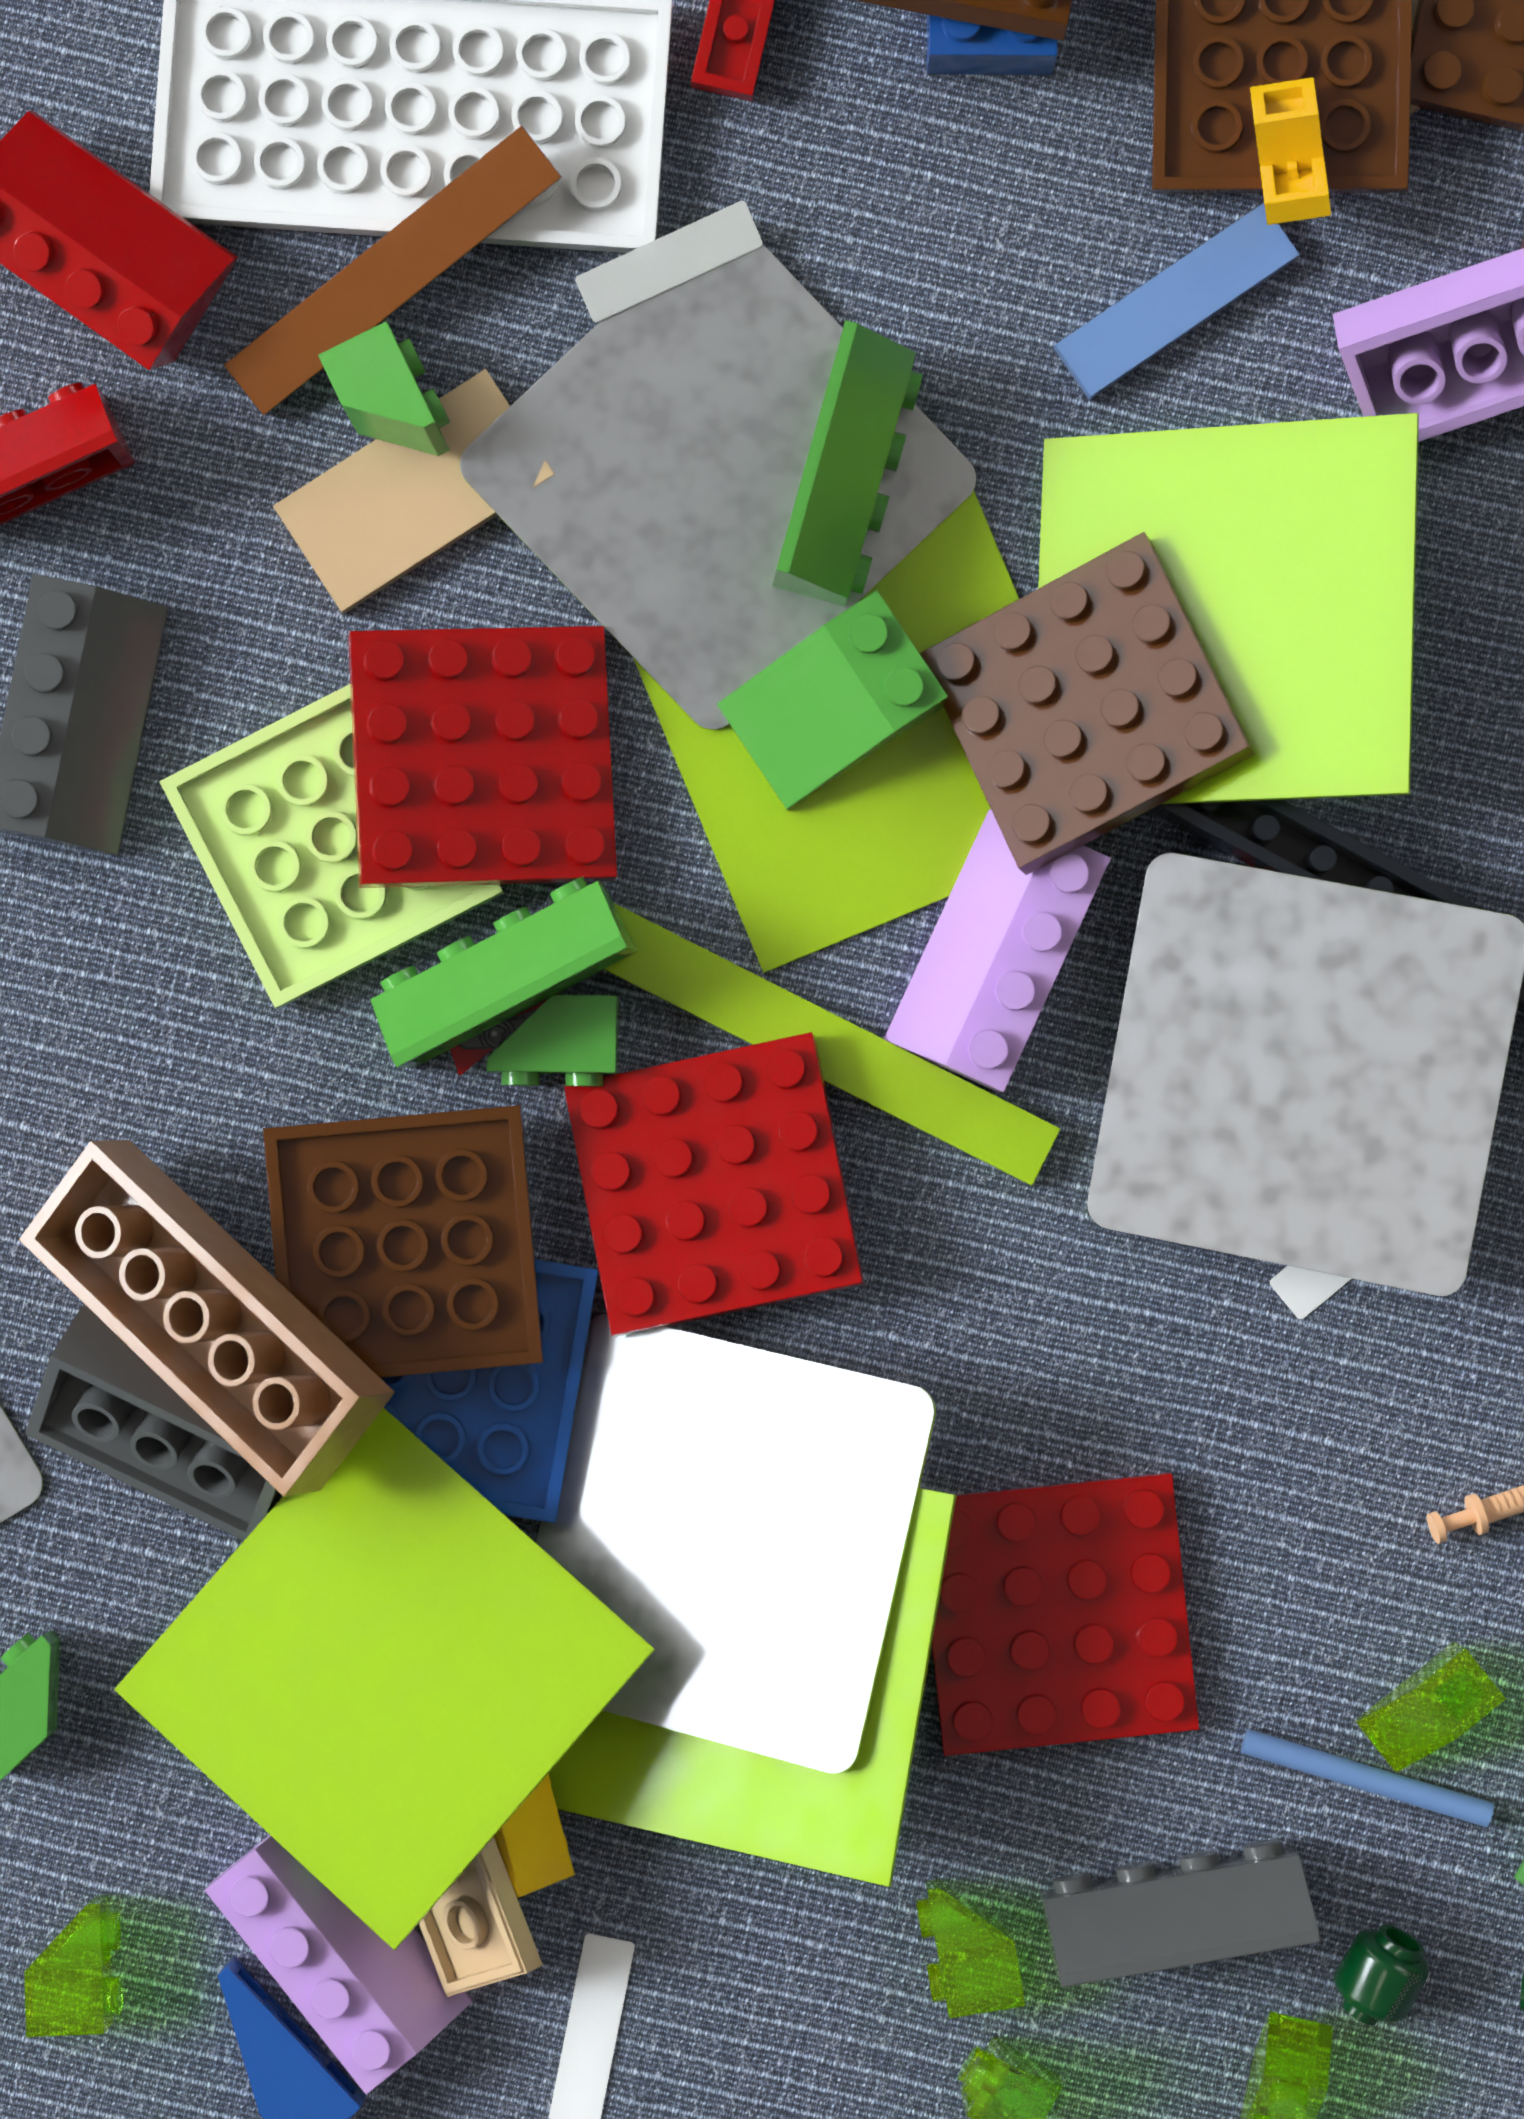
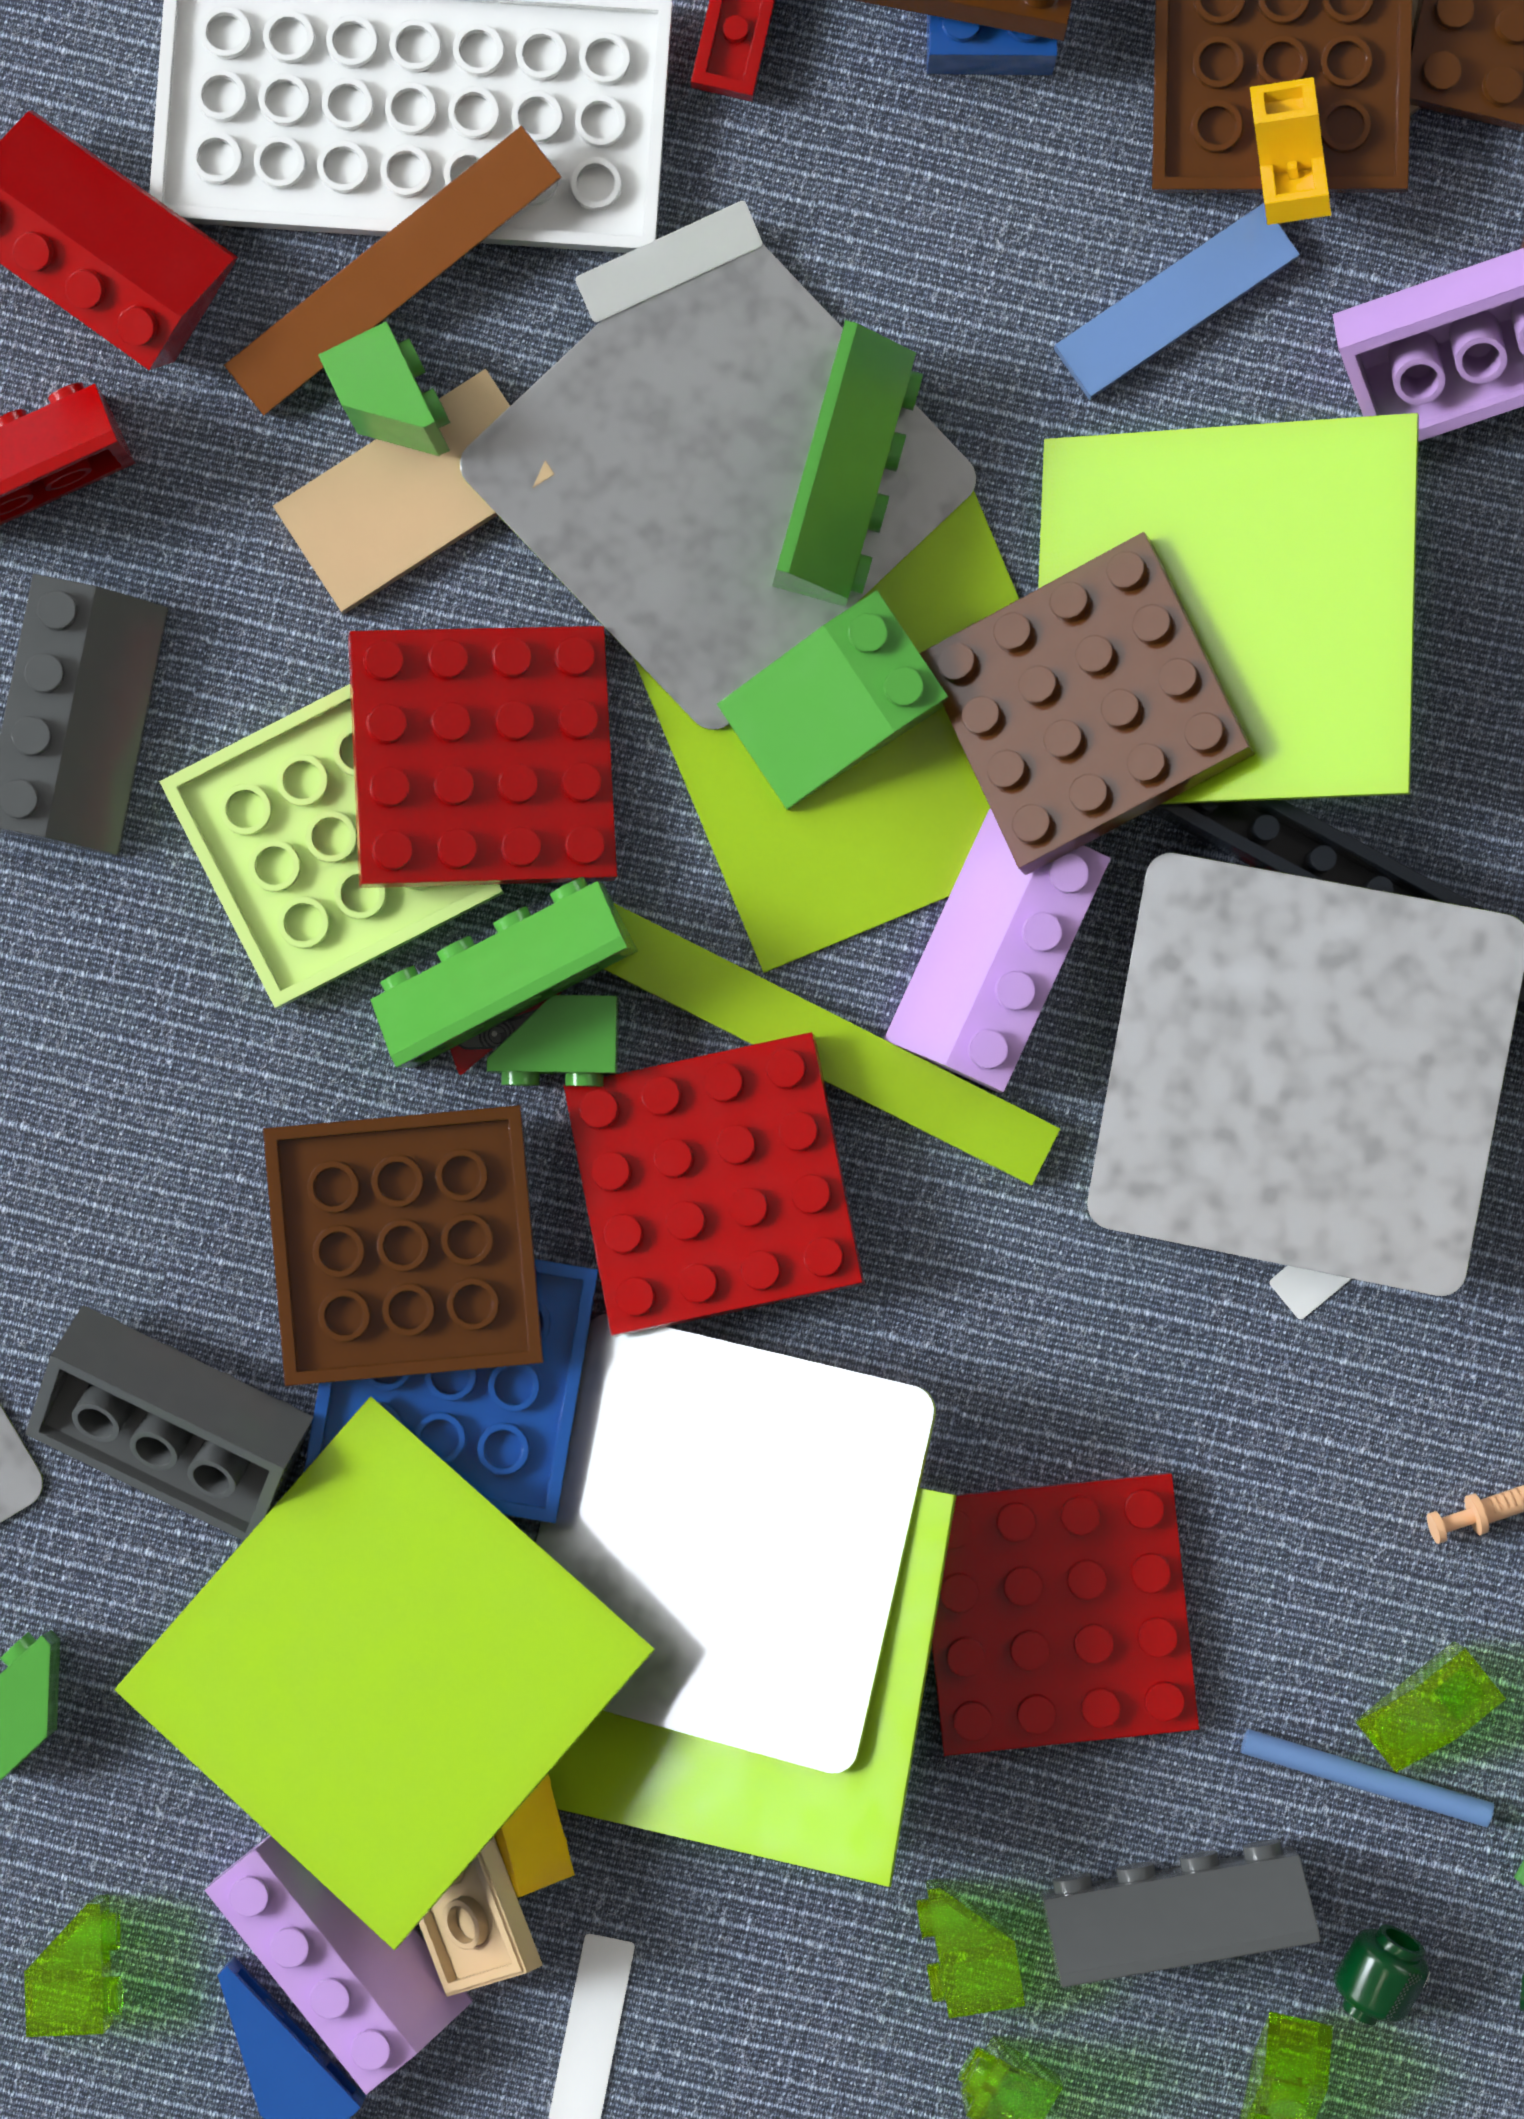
(206, 1316): medium nougat brick -> none

